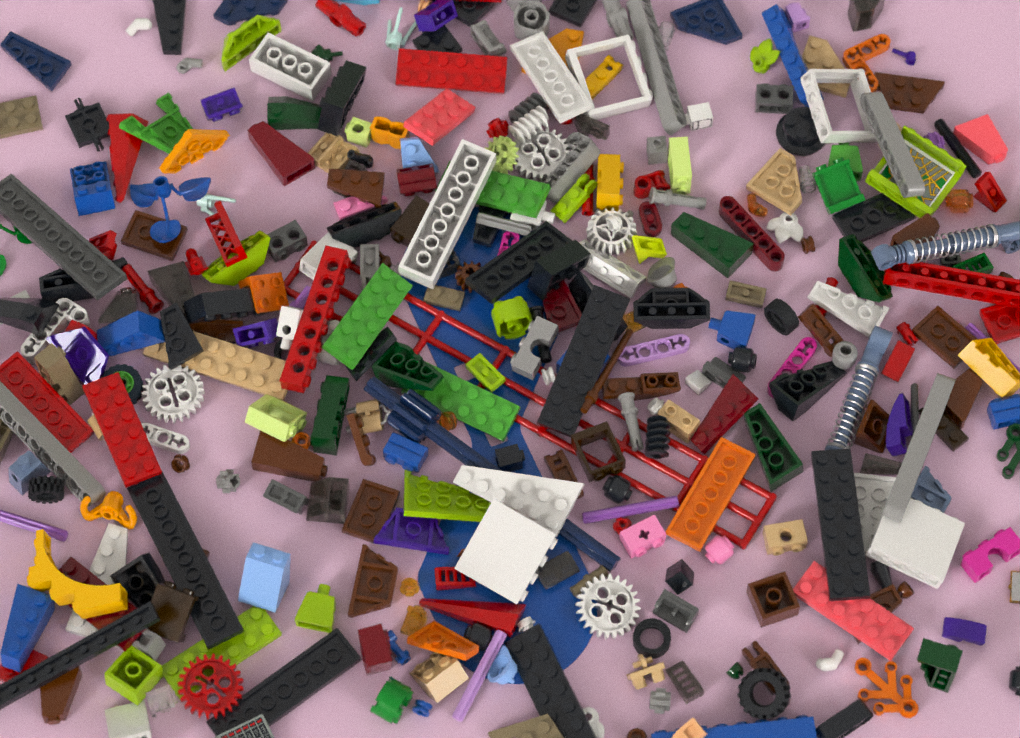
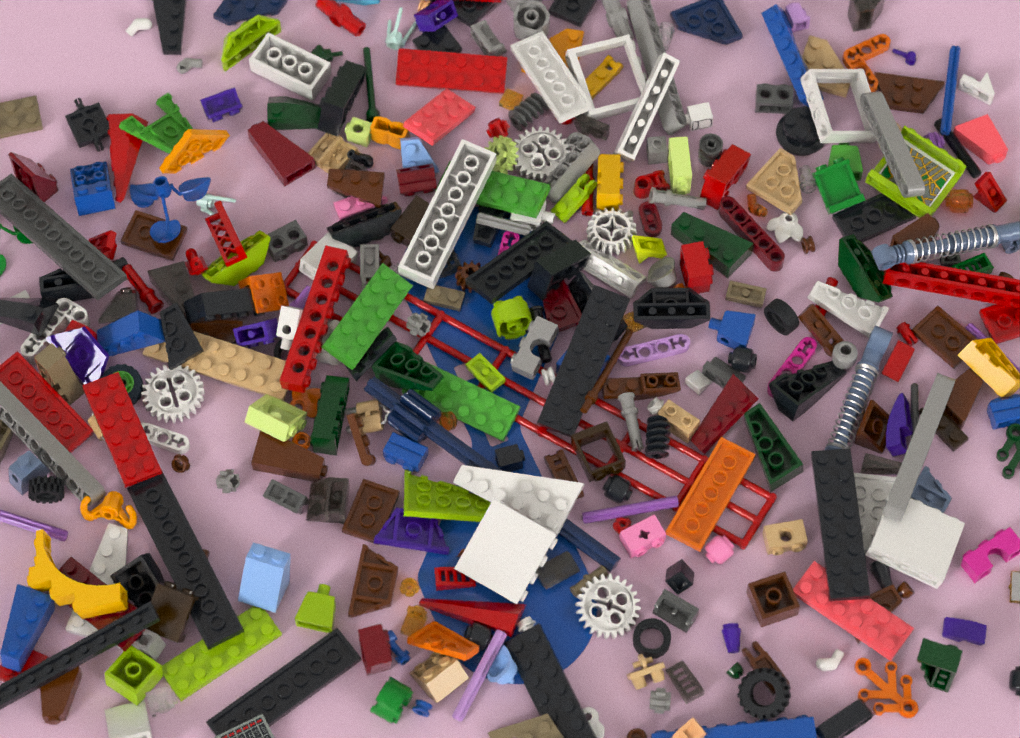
(33, 176): none -> dark red slope
(37, 60): dark blue wing -> none
(199, 700): red gear -> none
(307, 400): none -> orange plate
(372, 111): none -> dark green piece
(418, 324): none -> light grey gear
(510, 99): none -> clear yellow plate
(528, 124): white piece -> none
(614, 222): white plate -> none
(646, 107): none -> white brick
(695, 267): none -> red brick
(709, 149): none -> dark grey wheel
(723, 174): none -> red wedge
(731, 635): none -> dark purple cone
(763, 56): lime plate -> none
(950, 90): none -> blue axle
(980, 90): none -> white slope

